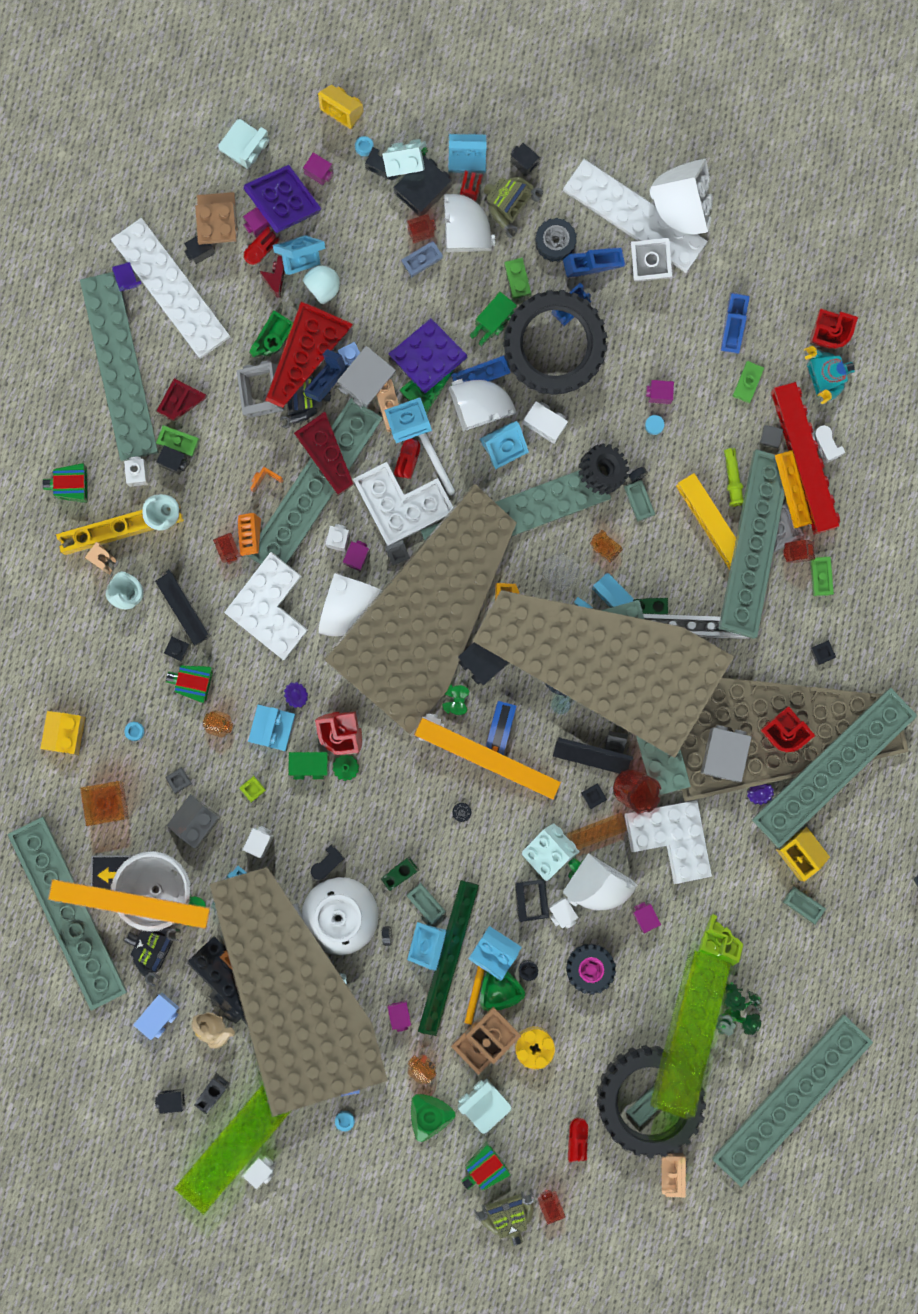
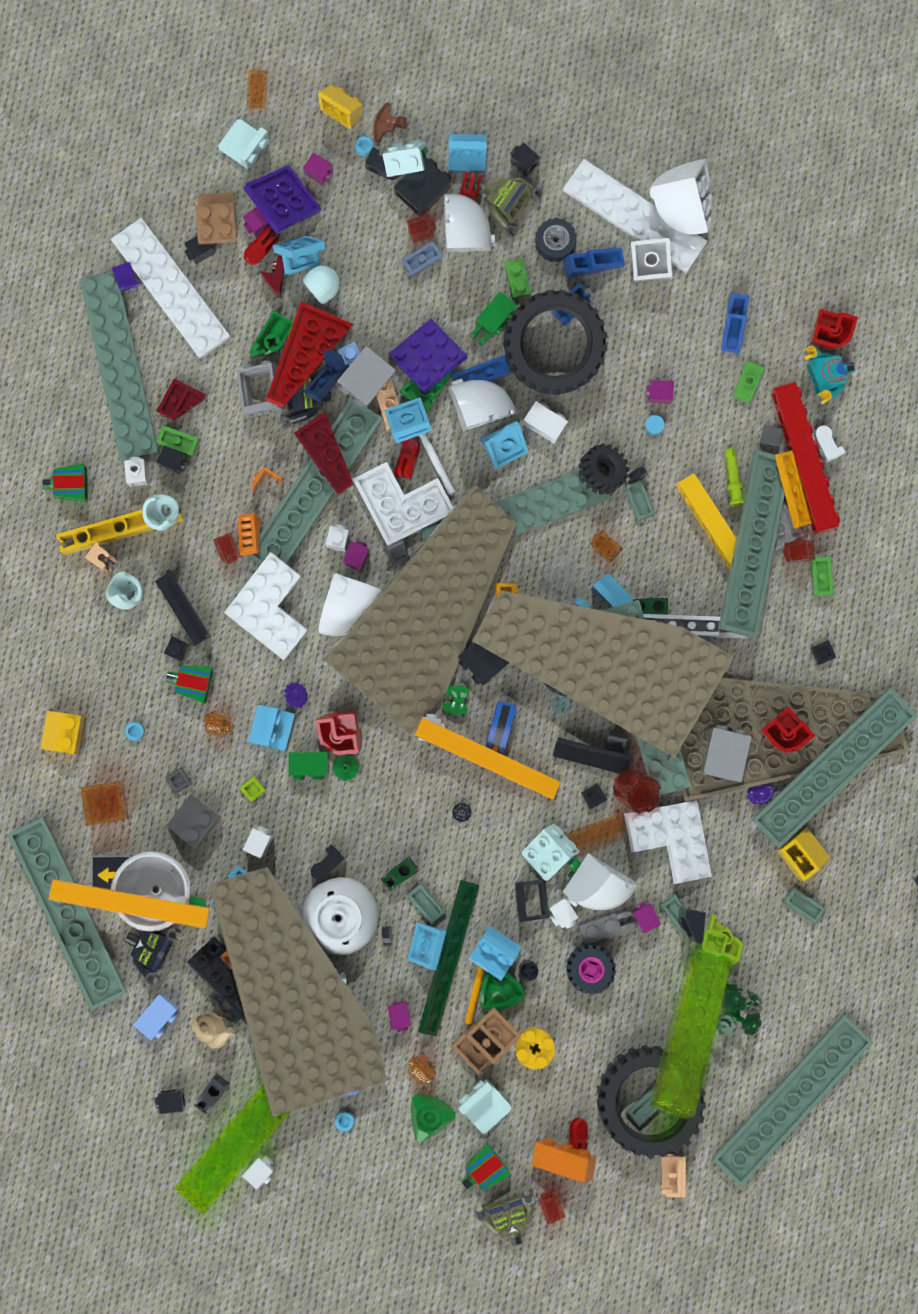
(256, 89): none -> clear orange tile
(386, 123): none -> copper piece
(564, 1160): none -> orange brick
(605, 927): none -> light grey hinge
(671, 909): none -> sand green tile
(693, 923): none -> black tile

